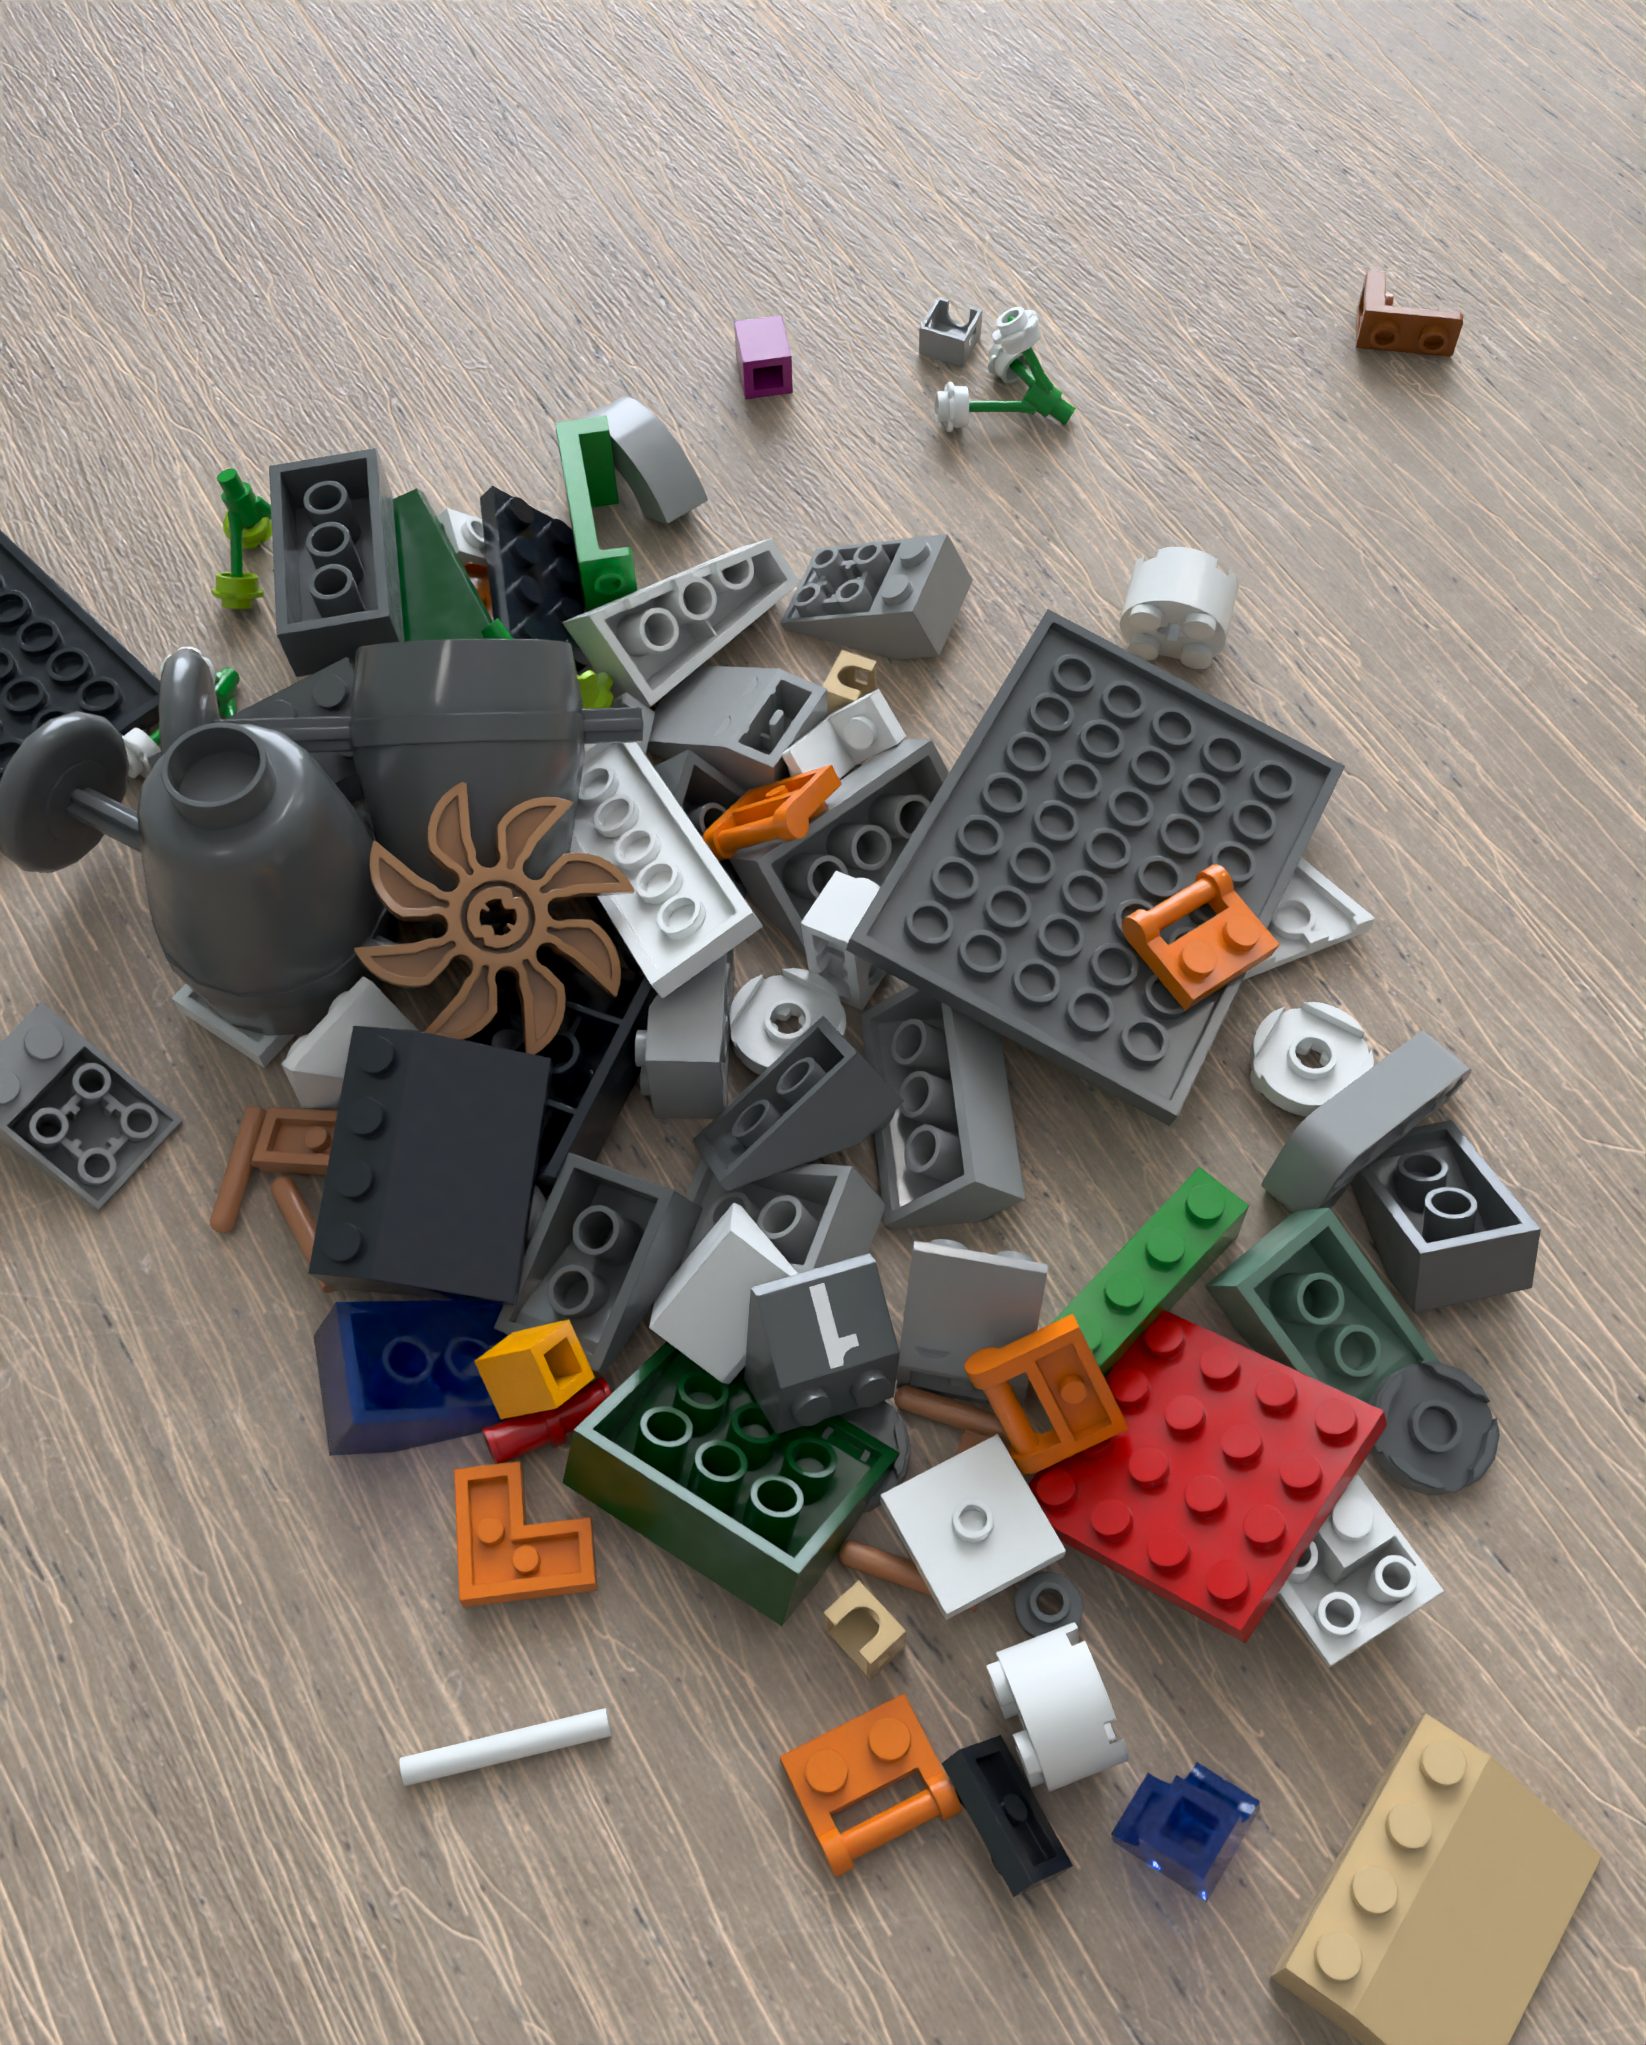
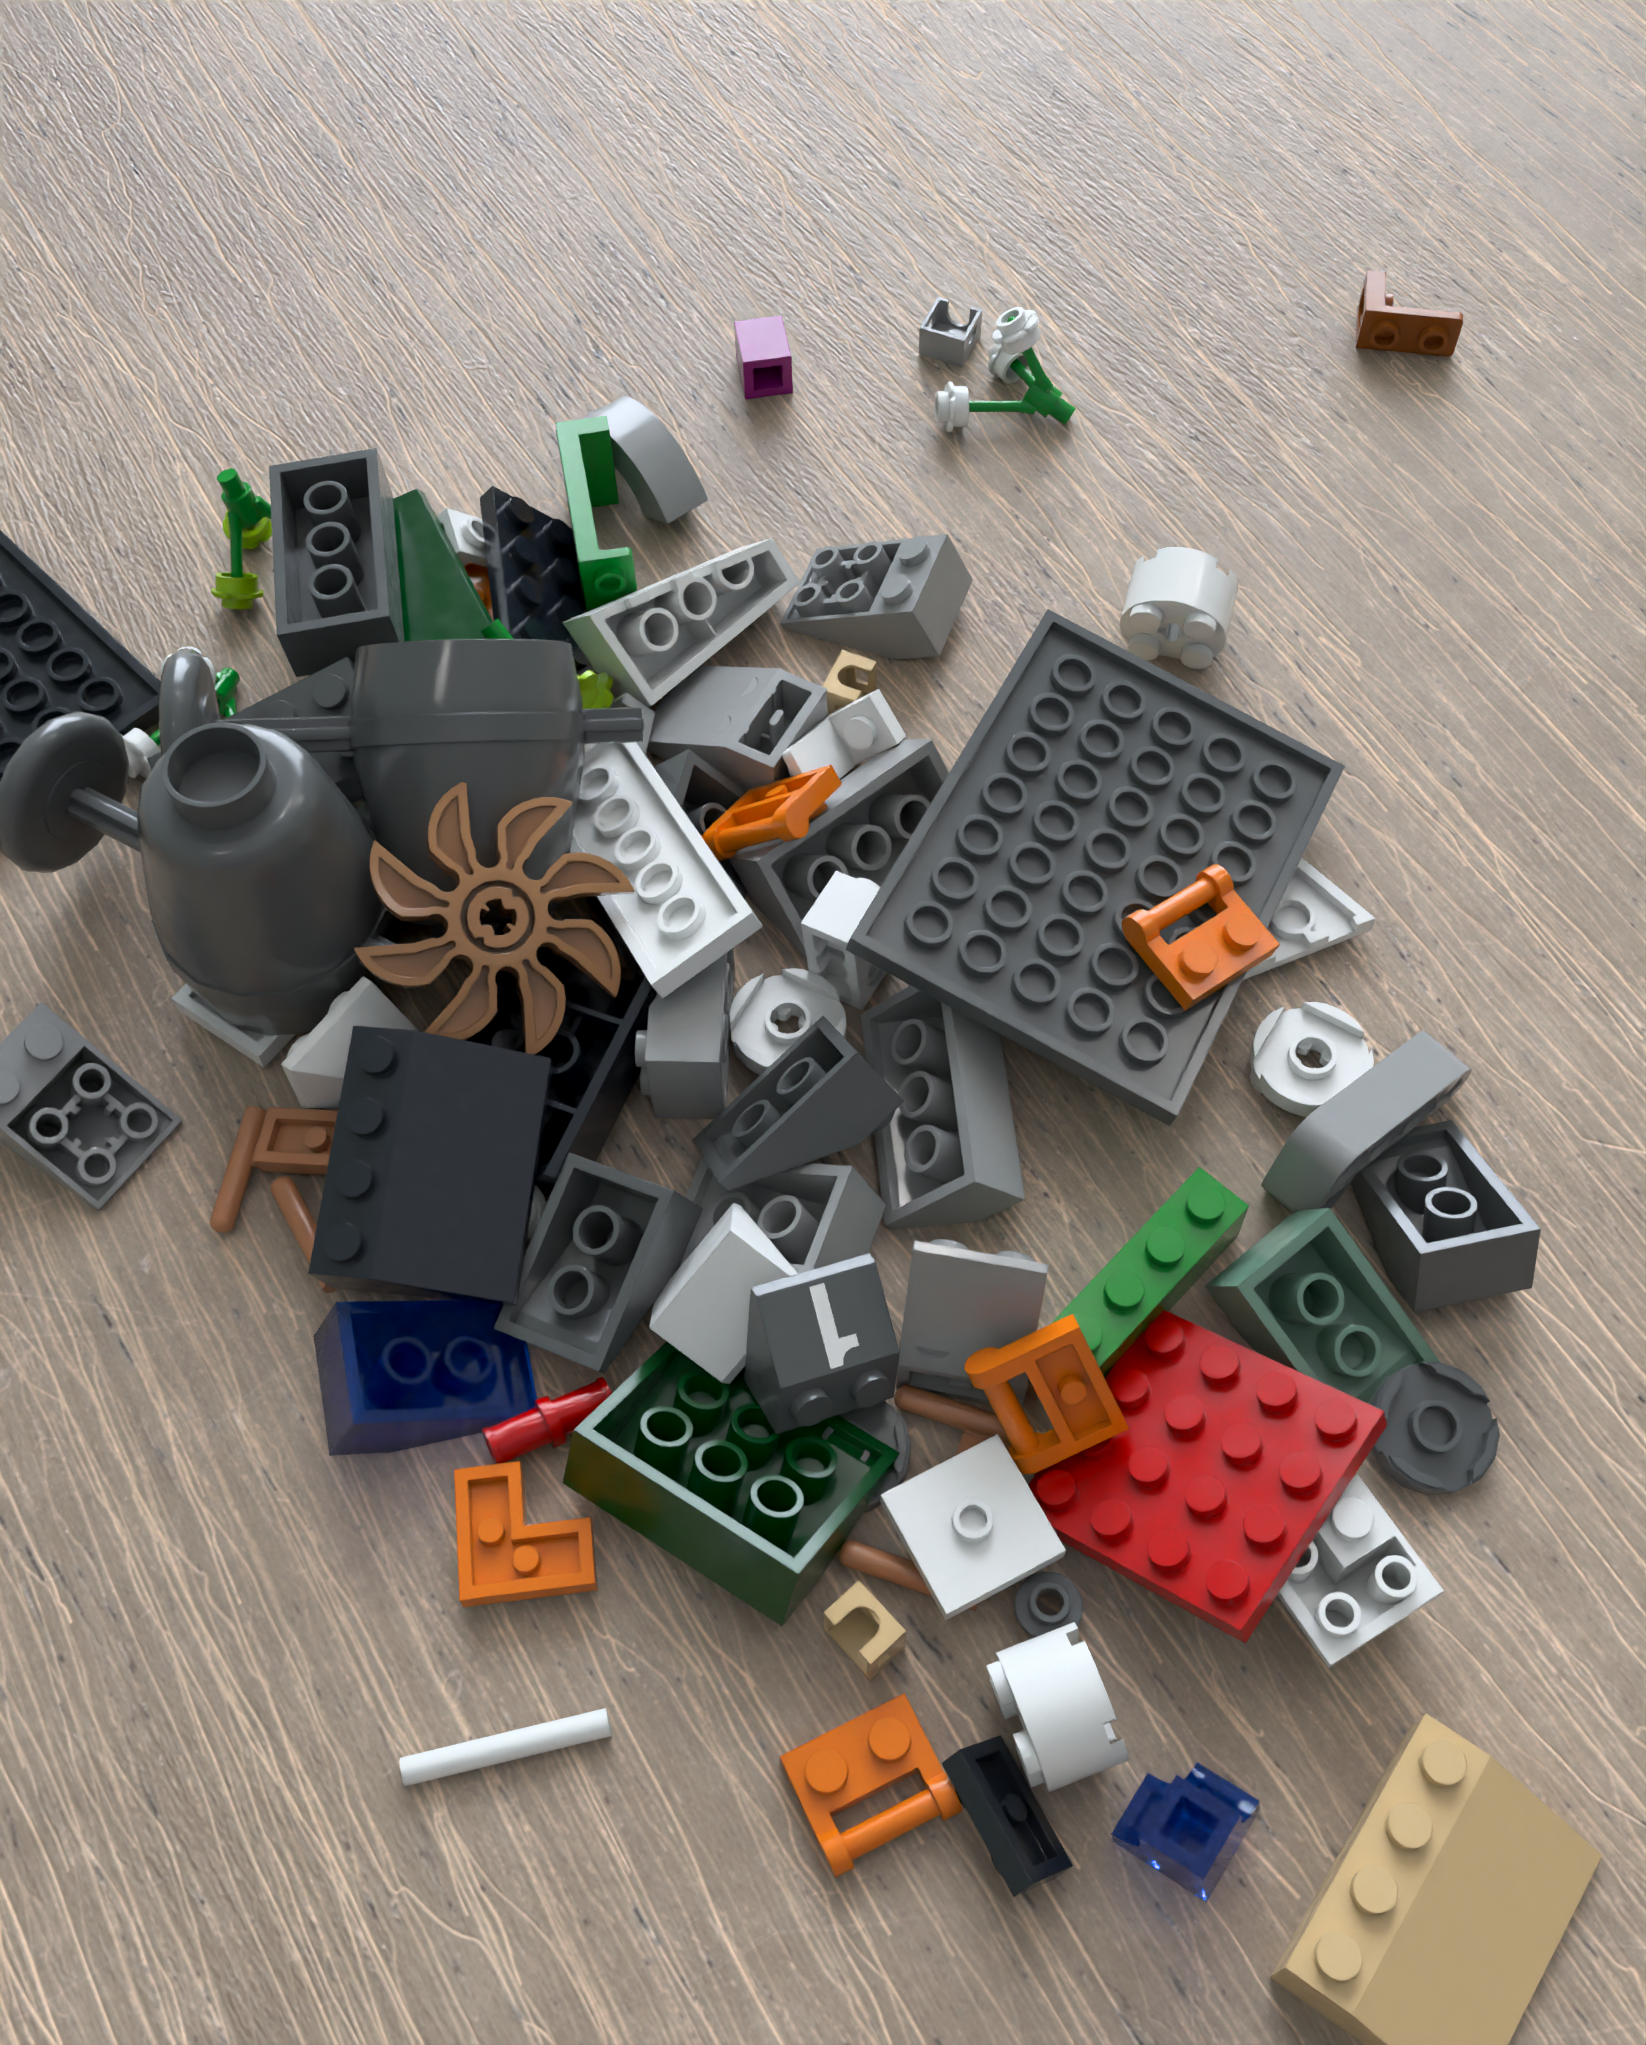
(534, 1369): light orange brick -> none

